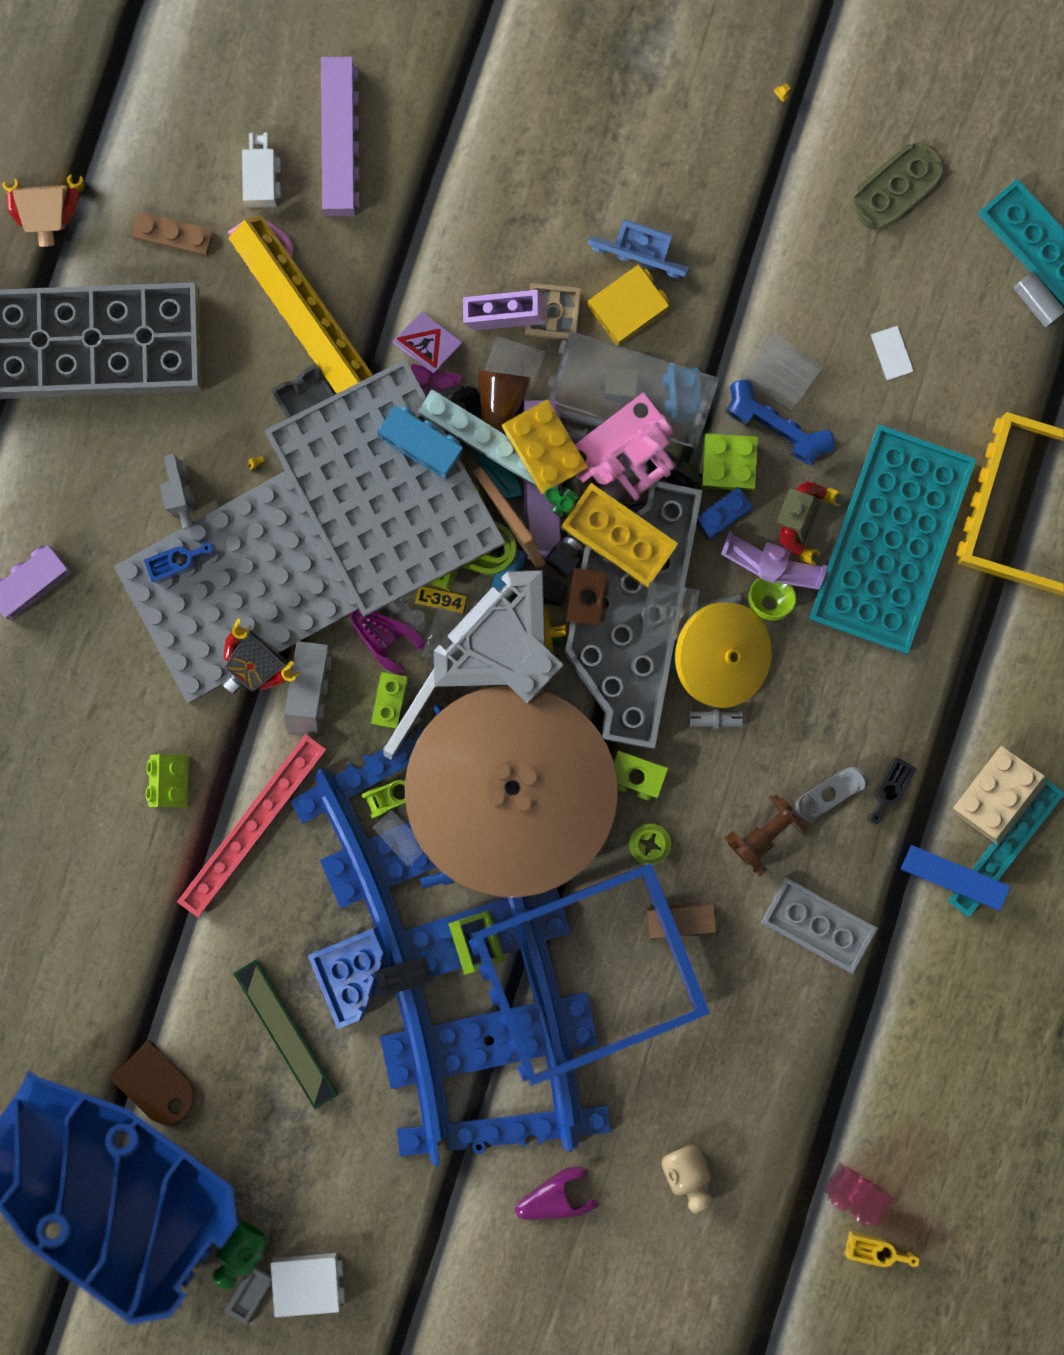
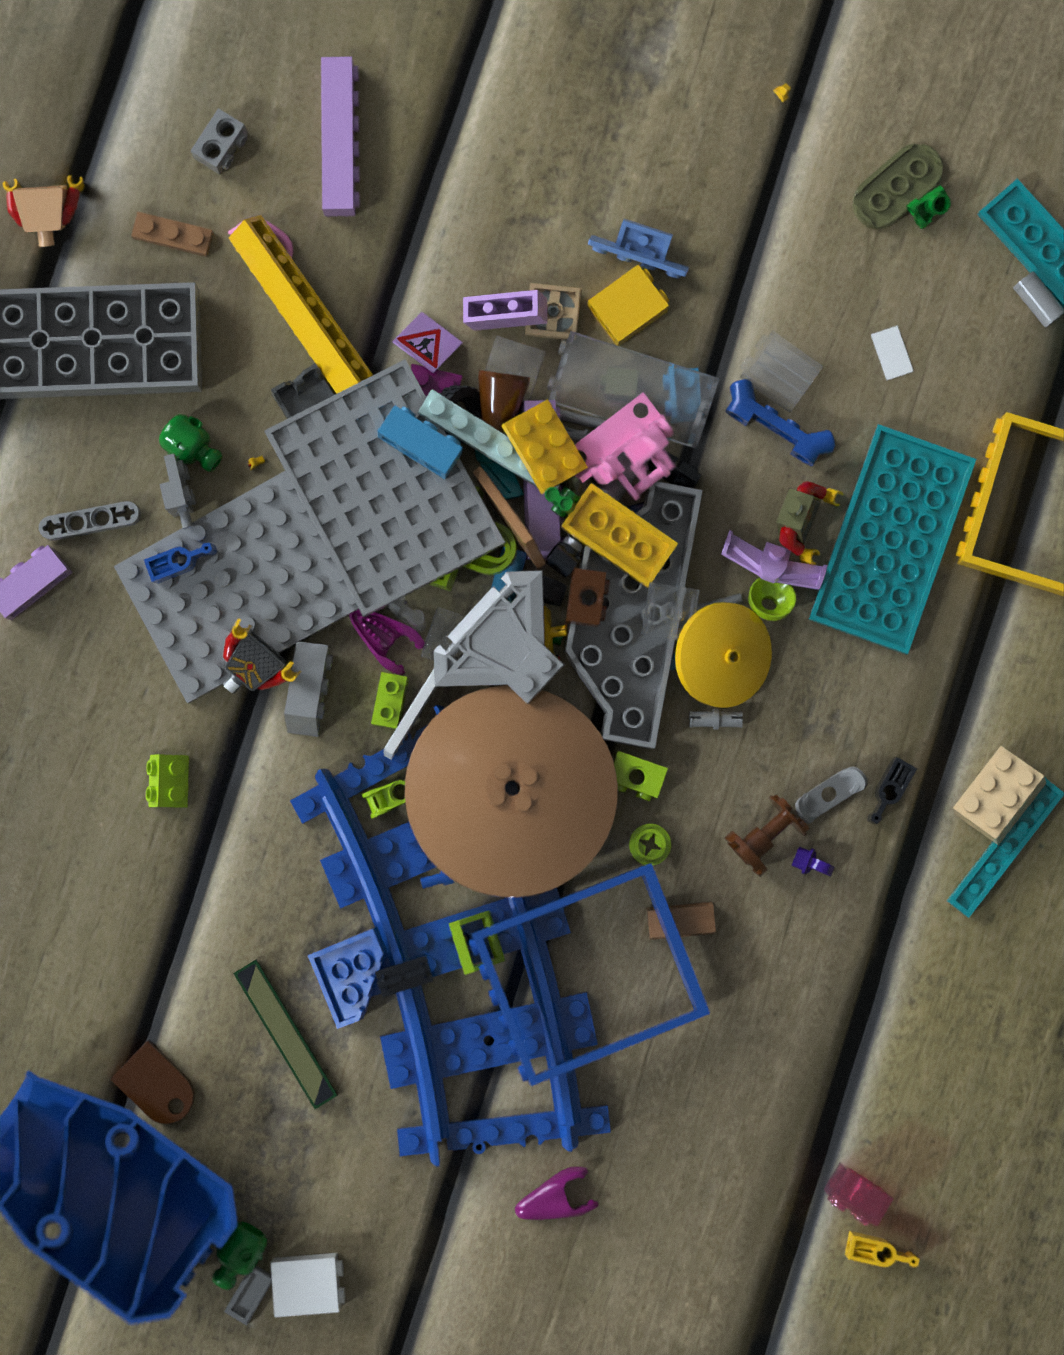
(90, 524): none -> light grey beam
(189, 442): none -> green piece
(213, 139): none -> light grey brick
(251, 825): coral plate -> none
(259, 173): white brick -> none
(399, 837): clear plate -> none
(439, 598): yellow sticker -> none
(688, 1174): tan piece -> none
(723, 513): blue brick -> none
(729, 463): lime brick -> none
(806, 860): none -> dark purple piece
(819, 925): light grey tile -> none
(928, 206): none -> green plate
(955, 878): blue tile -> none

